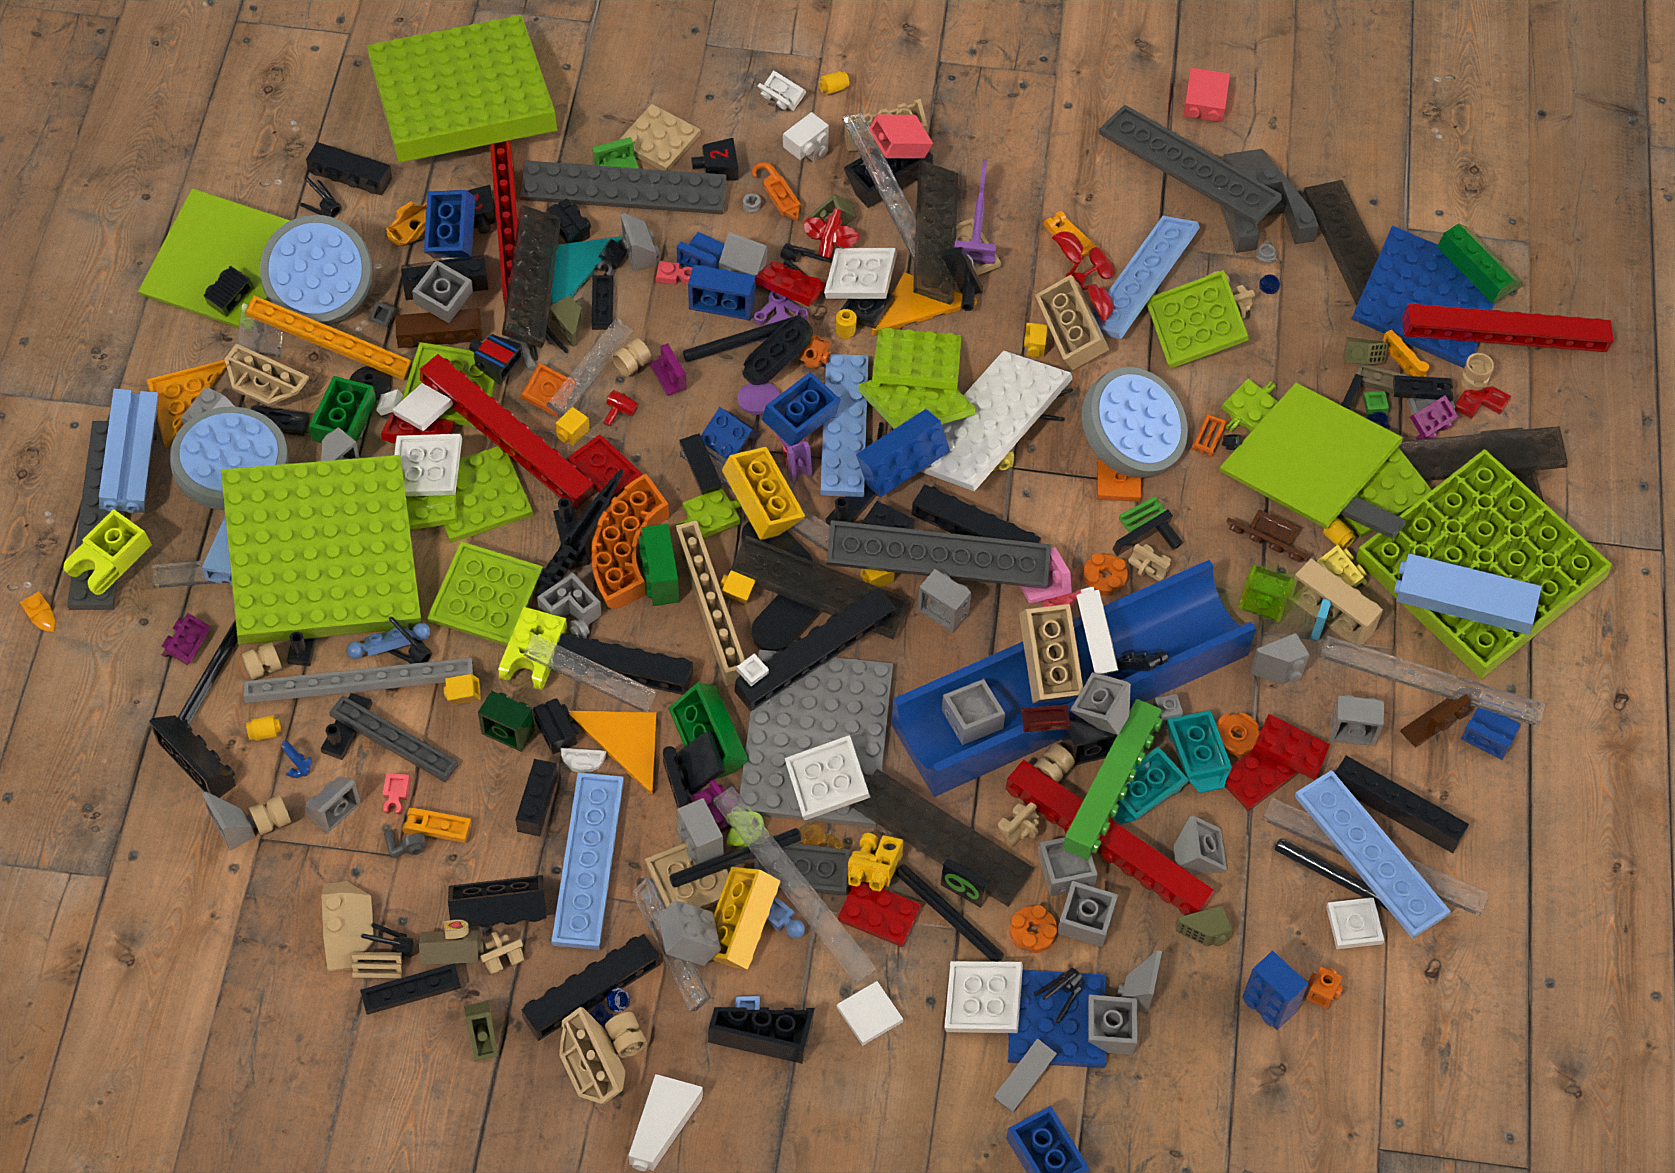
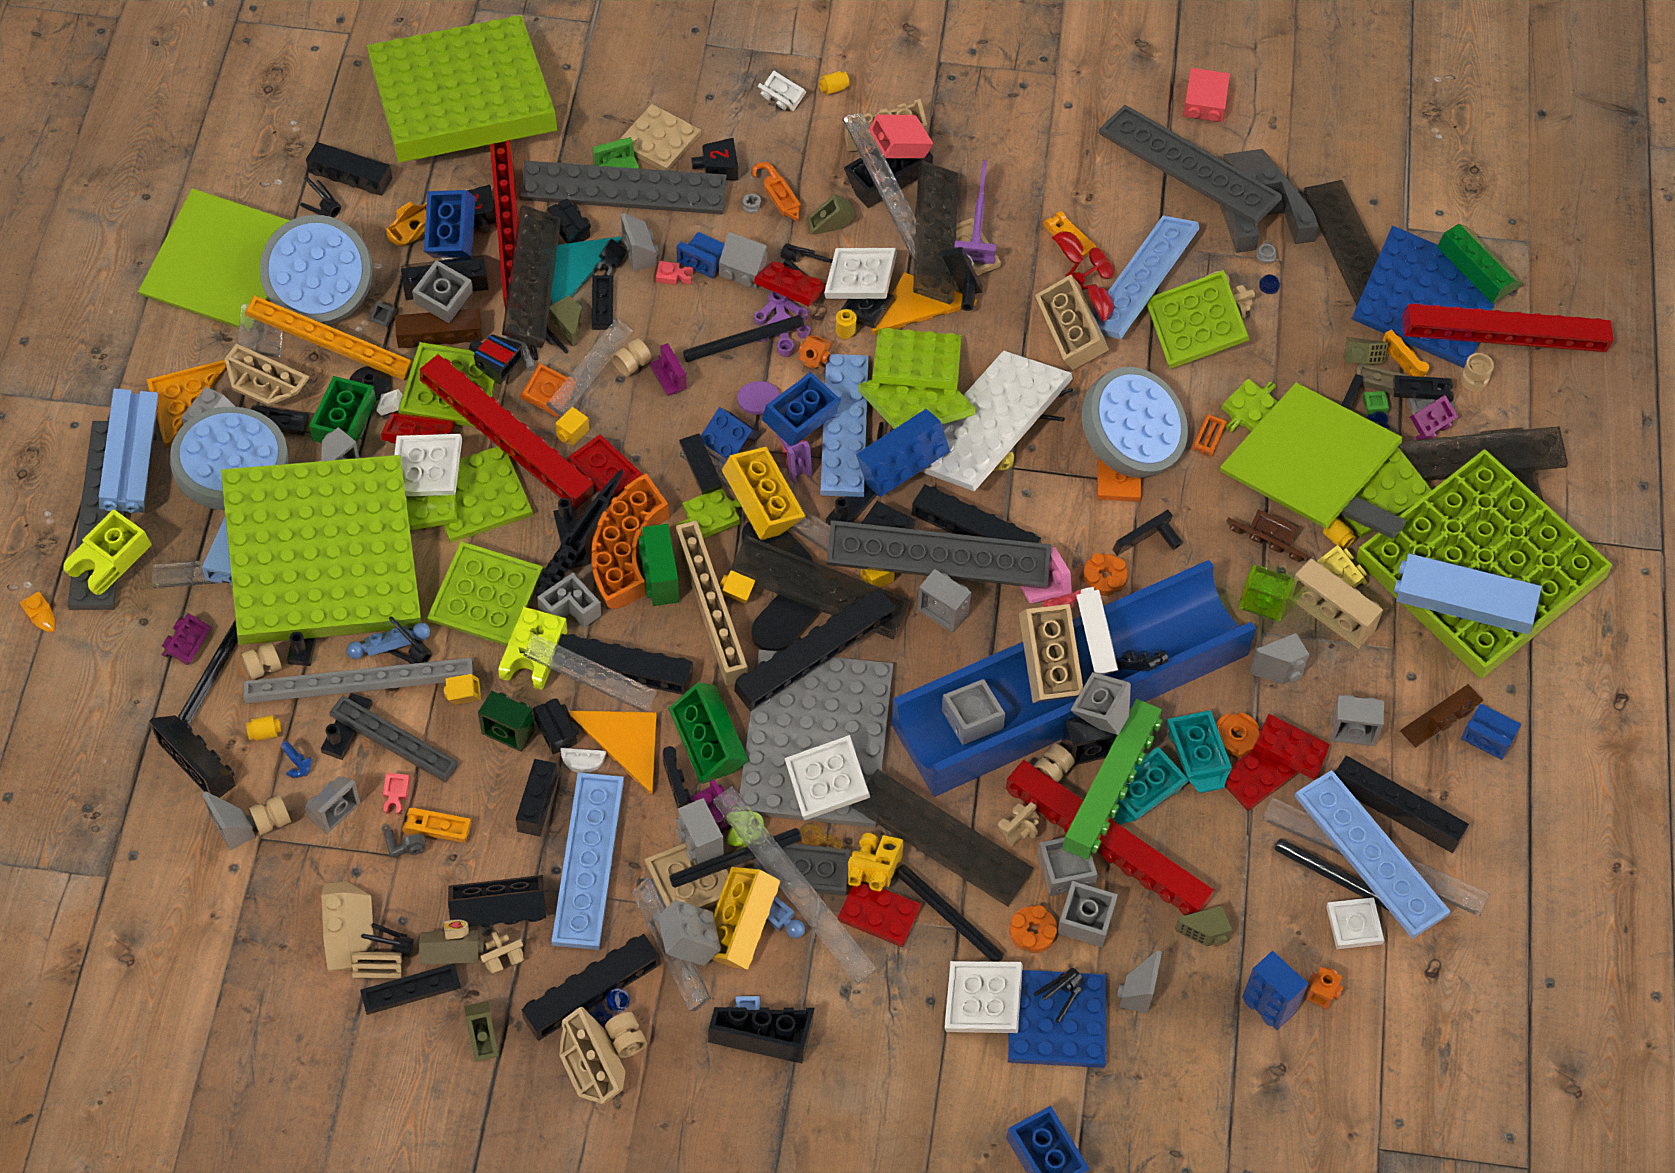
(228, 290): black brick -> none
(422, 406): white tile -> none
(579, 628): light grey plate -> none
(619, 403): red piece -> none
(663, 1117): white slope -> none
(700, 762): black tile -> none
(721, 292): blue brick -> none
(752, 670): white plate -> none
(777, 351): black tile -> none
(807, 138): white brick -> none
(830, 233): red plant -> none
(869, 1013): white tile -> none
(964, 882): black tile -> none
(1024, 1075): light grey tile -> none
(1035, 339): yellow brick -> none
(1045, 718): clear red tile -> none
(1112, 1023): light grey slope -> none
(1134, 514): bright green tile -> none
(1149, 563): tan hips -> none
(1170, 708): light grey brick -> none
(1200, 847): light grey slope -> none
(1231, 441): black plate -> none
(1320, 621): medium azure tile -> none
(1432, 680): clear plate -> none
(1489, 397): red tile -> none

